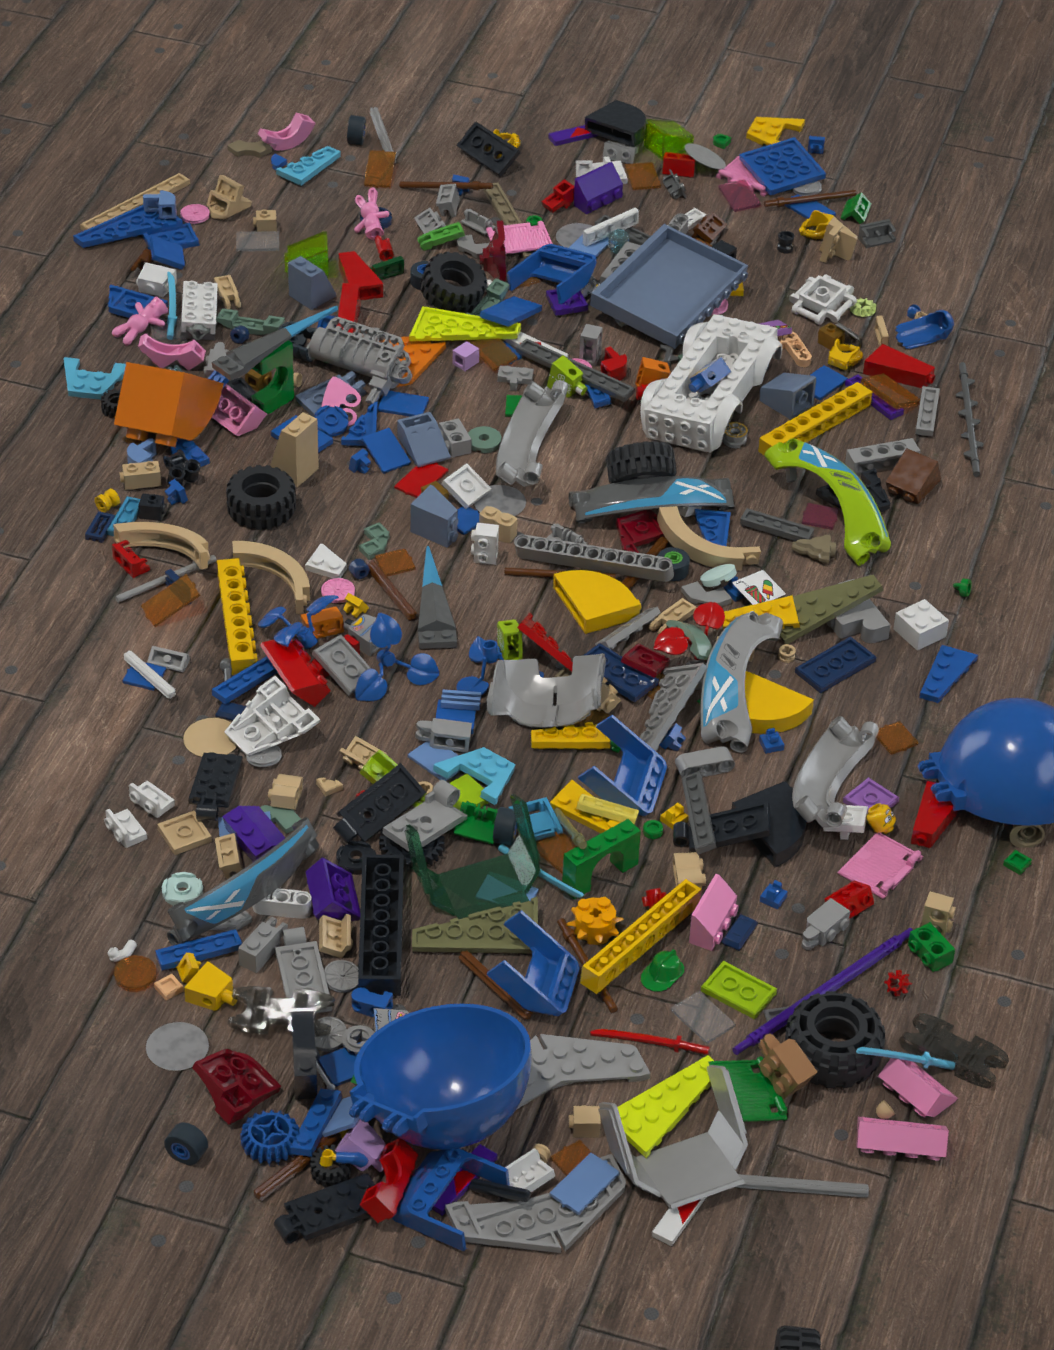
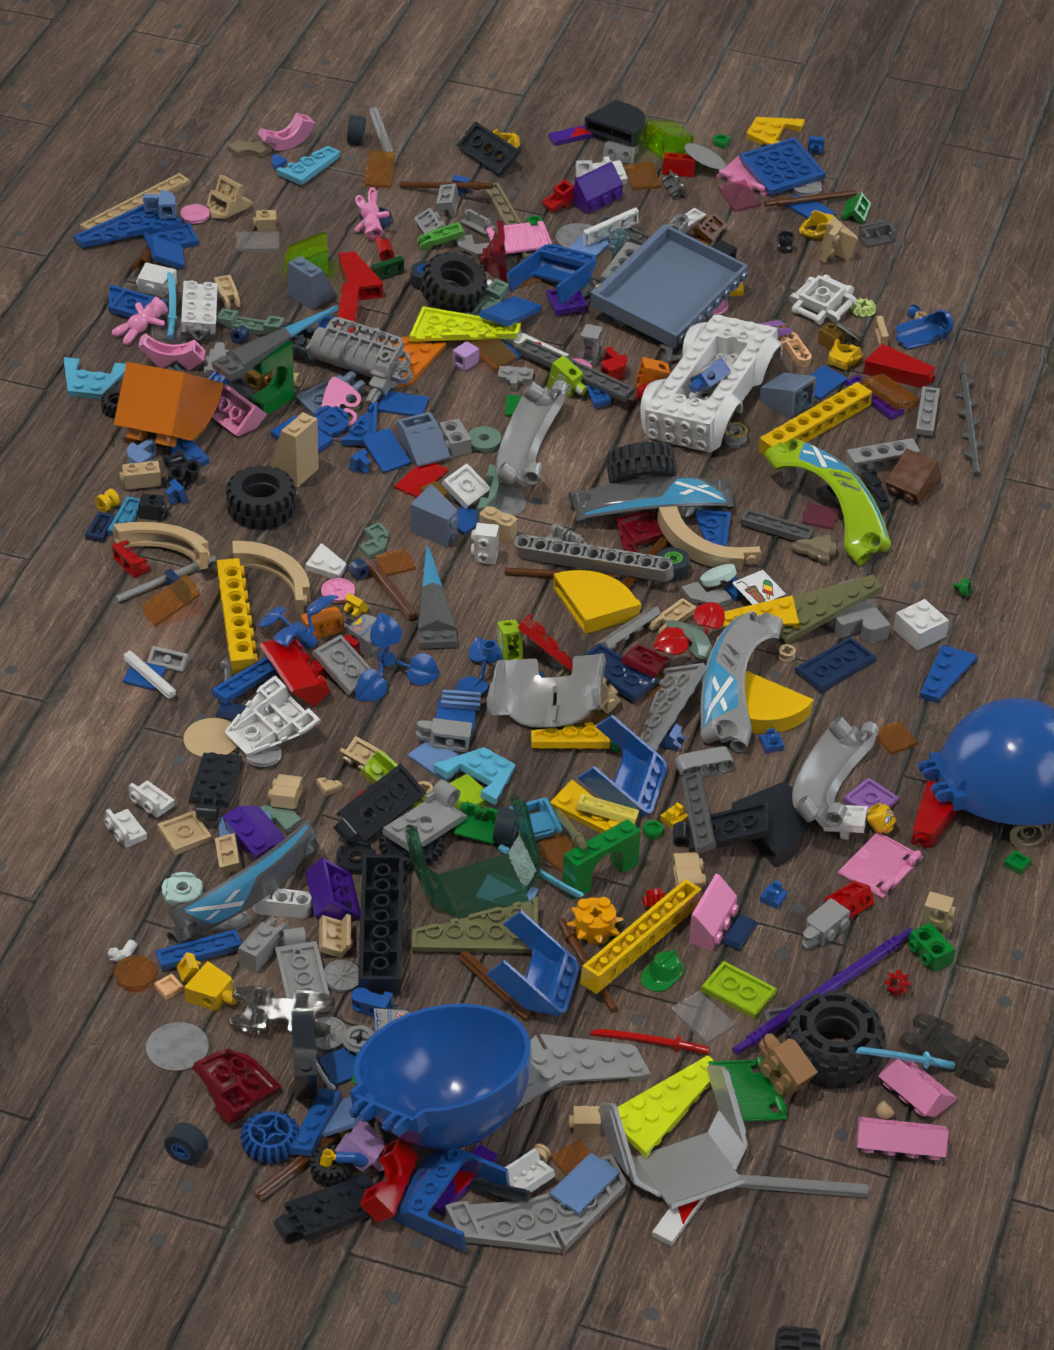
(493, 481): none -> sand green slope

